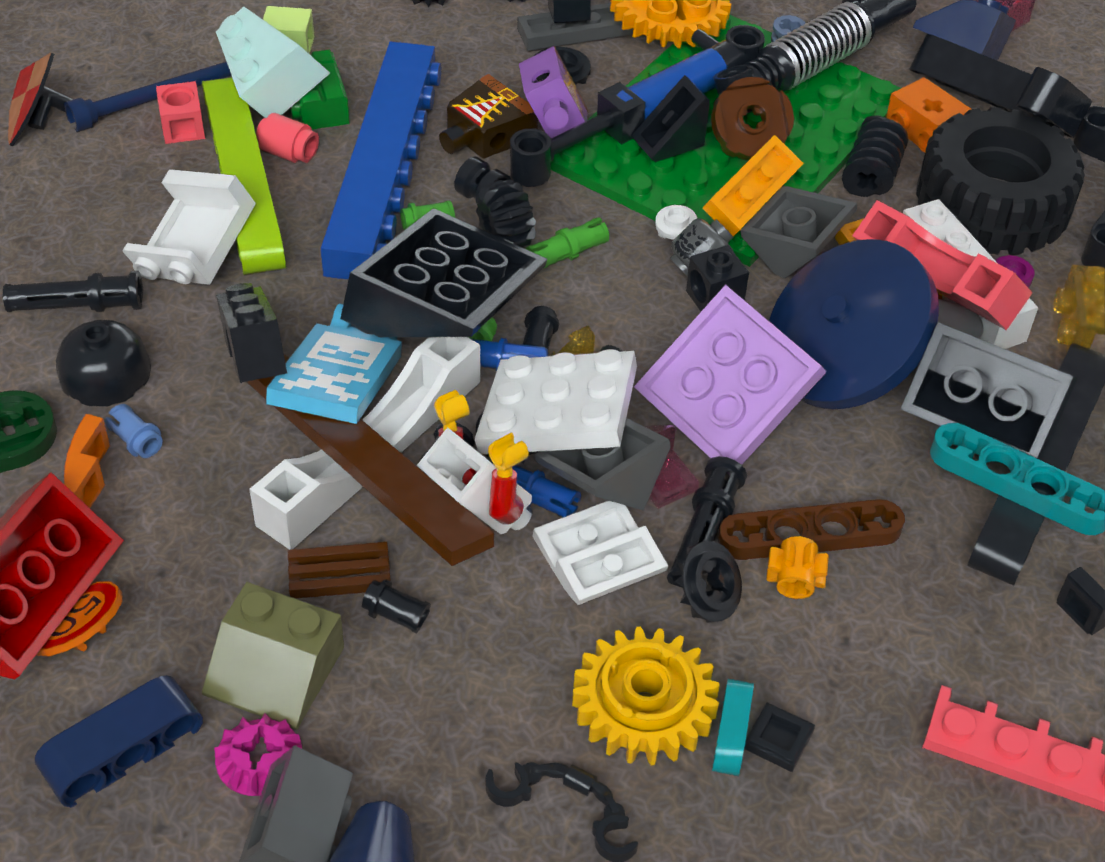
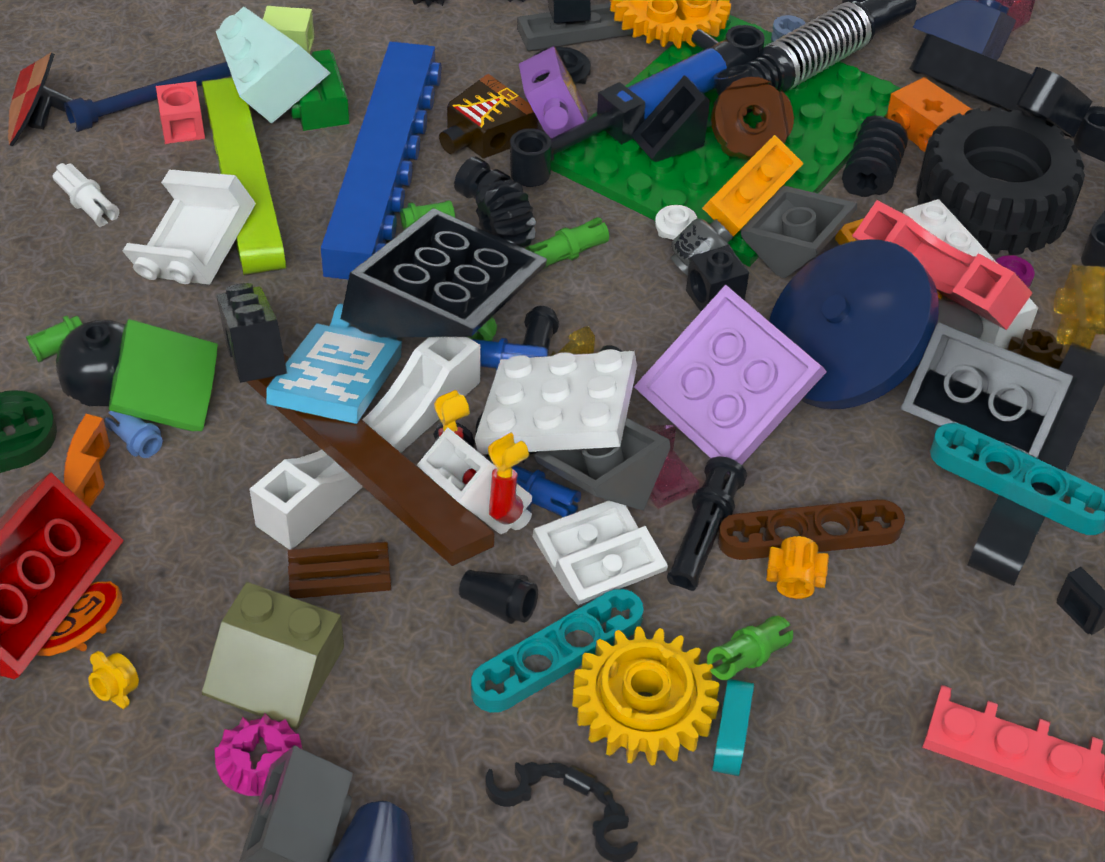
(48, 341): none -> bright green pin
(85, 194): none -> white axle
(94, 292): black pin -> none
(112, 678): none -> yellow plate
(116, 738): dark blue beam -> none
(163, 376): none -> bright green slope
(287, 138): coral brick -> none
(395, 605): black pin -> none
(501, 594): none -> black cone
(553, 645): none -> teal beam
(722, 576): black gear -> none
(749, 647): none -> bright green pin
(779, 737): black tile -> none
(1038, 346): none -> dark brown gear

